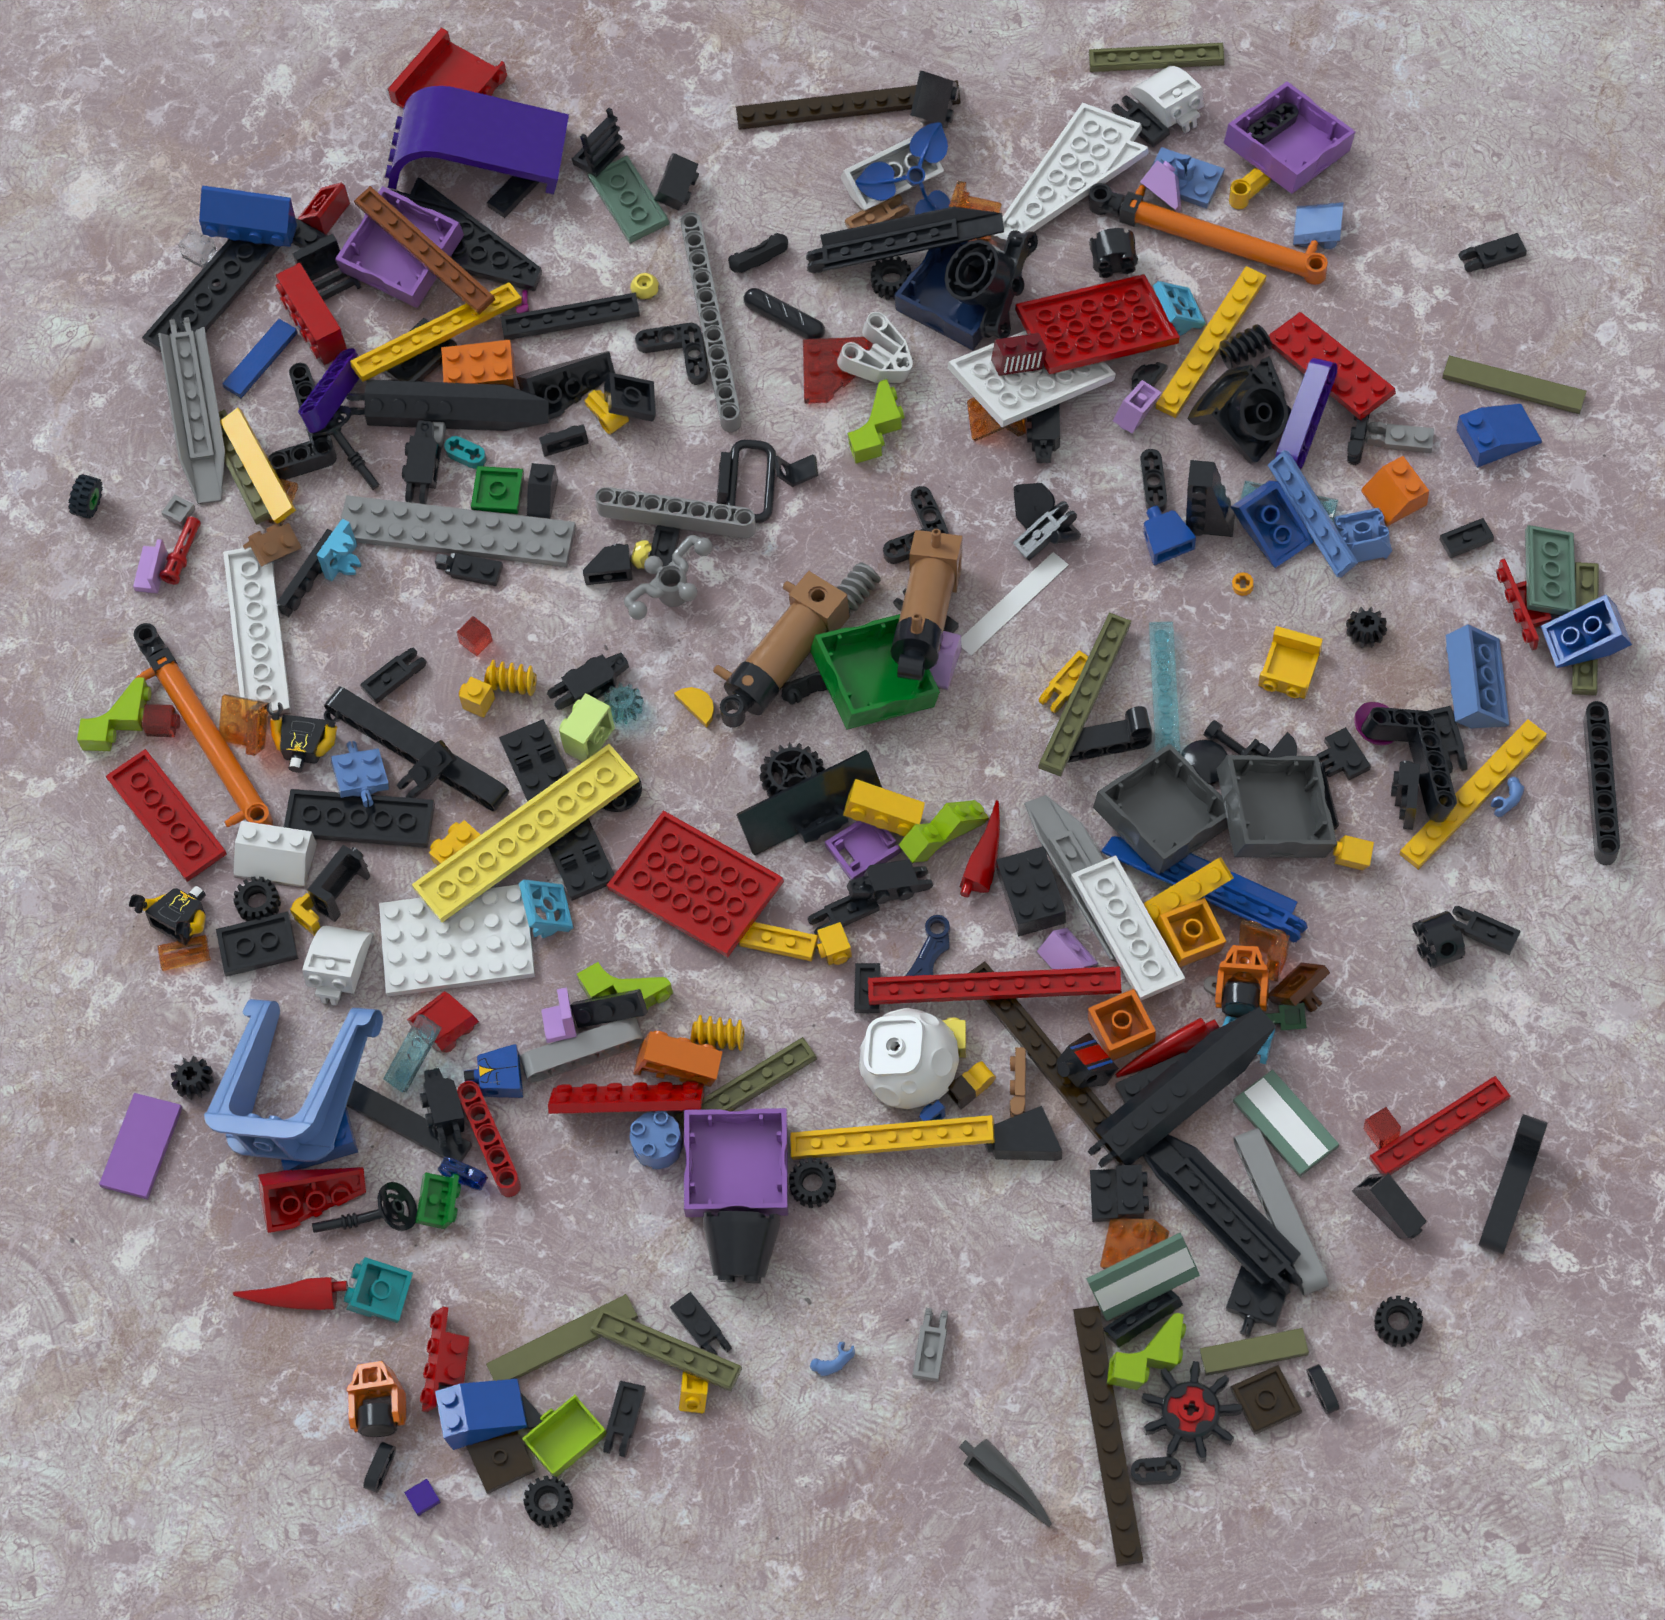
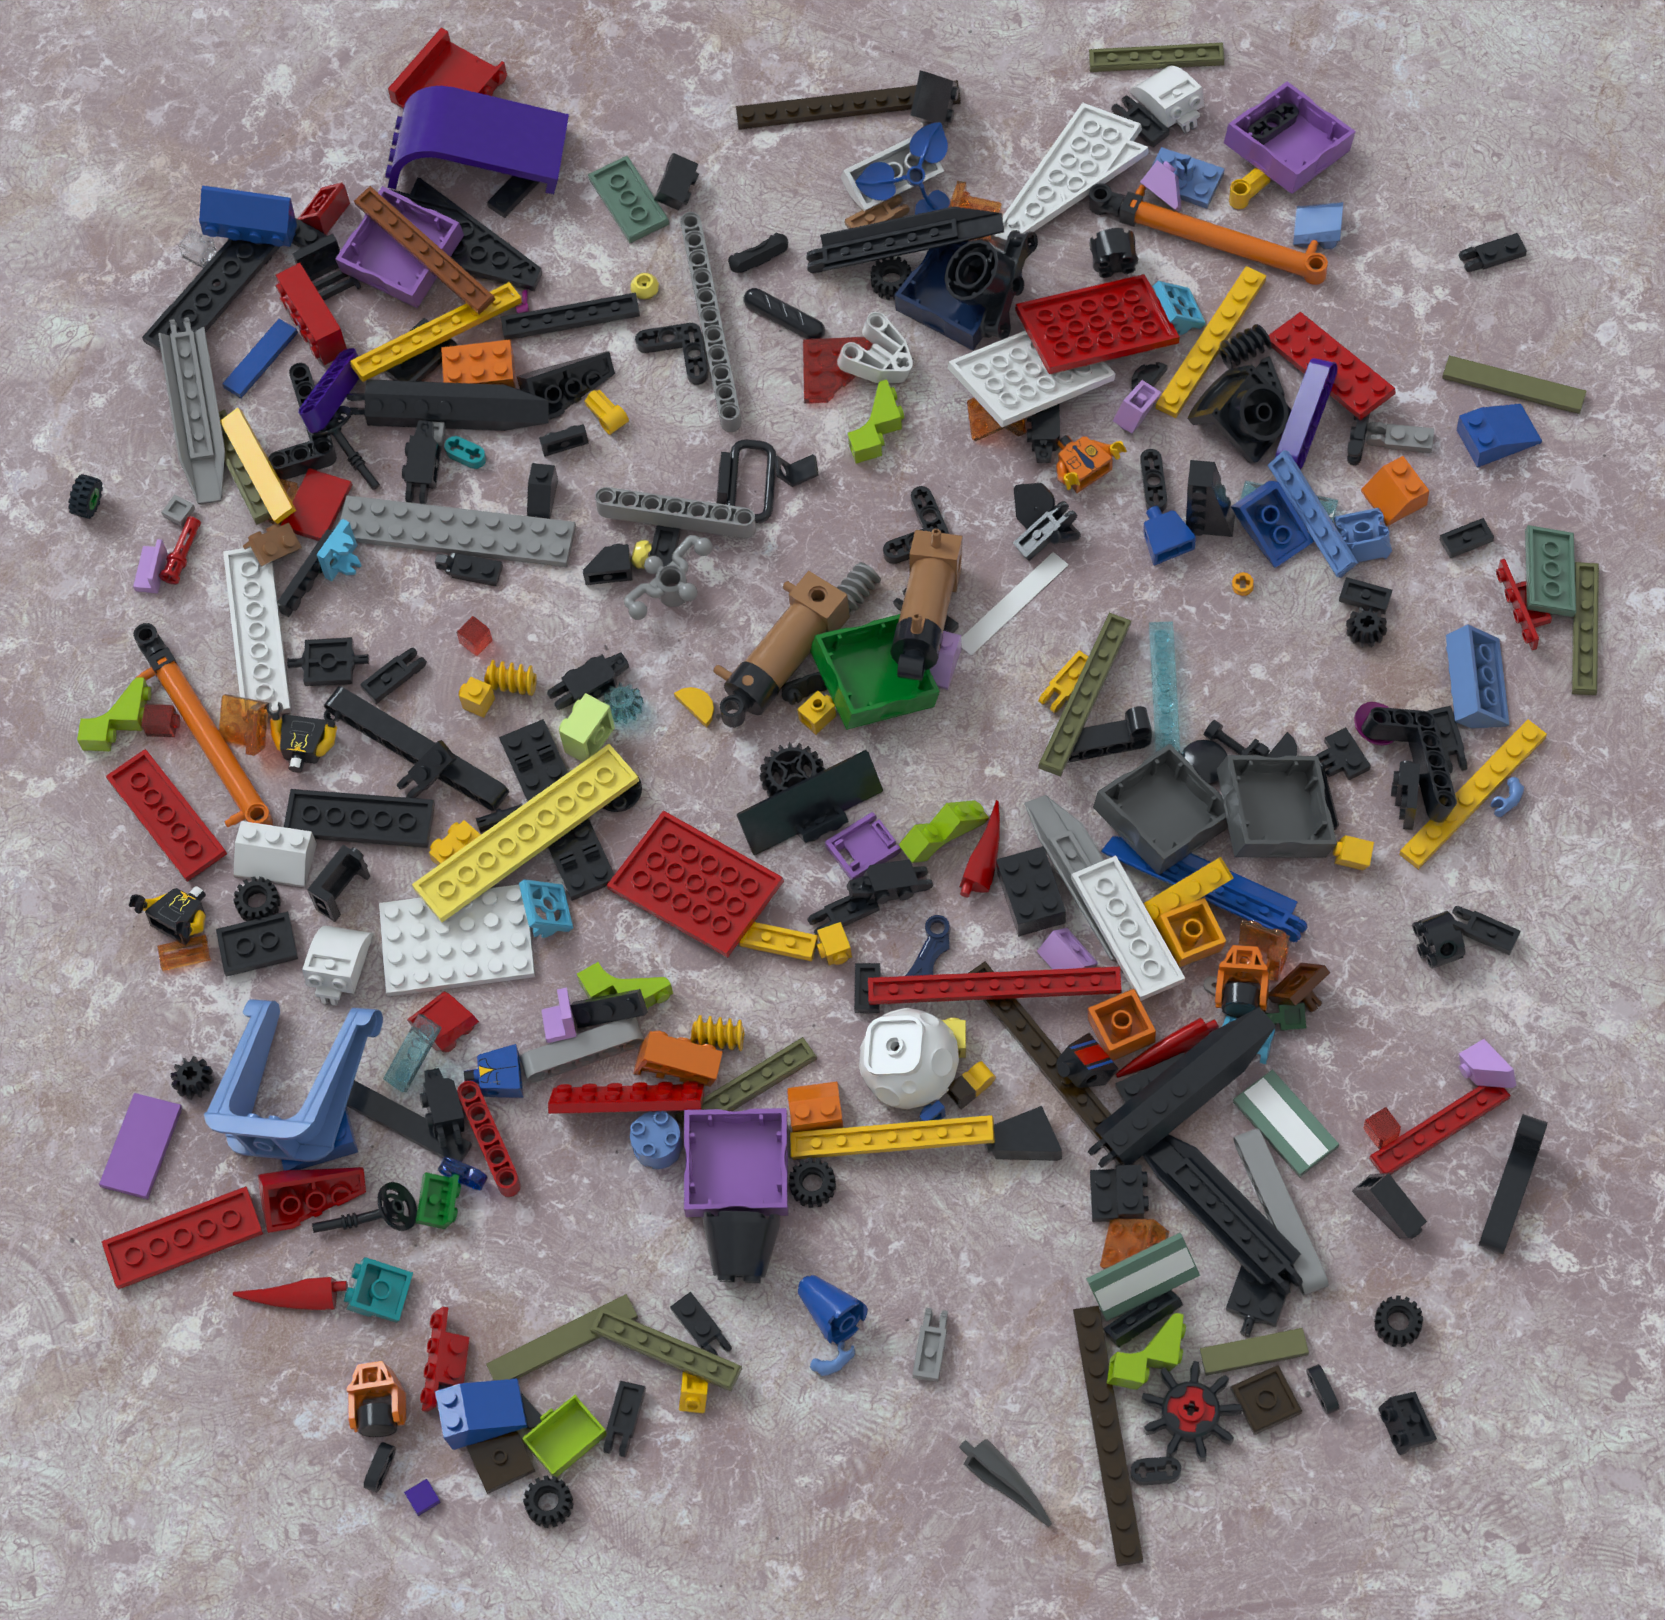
(182, 1237): none -> red plate
(304, 915): yellow bracket -> none
(317, 504): none -> red tile
(328, 661): none -> black plate
(359, 773): medium blue plate -> none
(486, 822): none -> black pin
(497, 489): green plate -> none
(600, 146): black plate -> none
(630, 396): black plate -> none
(815, 1107): none -> orange slope
(817, 712): none -> yellow brick
(831, 1308): none -> blue cone
(883, 808): yellow brick -> none
(1018, 354): dark red brick -> none
(1018, 1086): medium nougat hinge -> none
(1085, 461): none -> orange torso
(1290, 663): yellow panel -> none
(1365, 595): none -> black plate
(1406, 1422): none -> black bracket
(1486, 1066): none -> lavender slope
(1586, 633): blue slope -> none
(1601, 793): black beam -> none

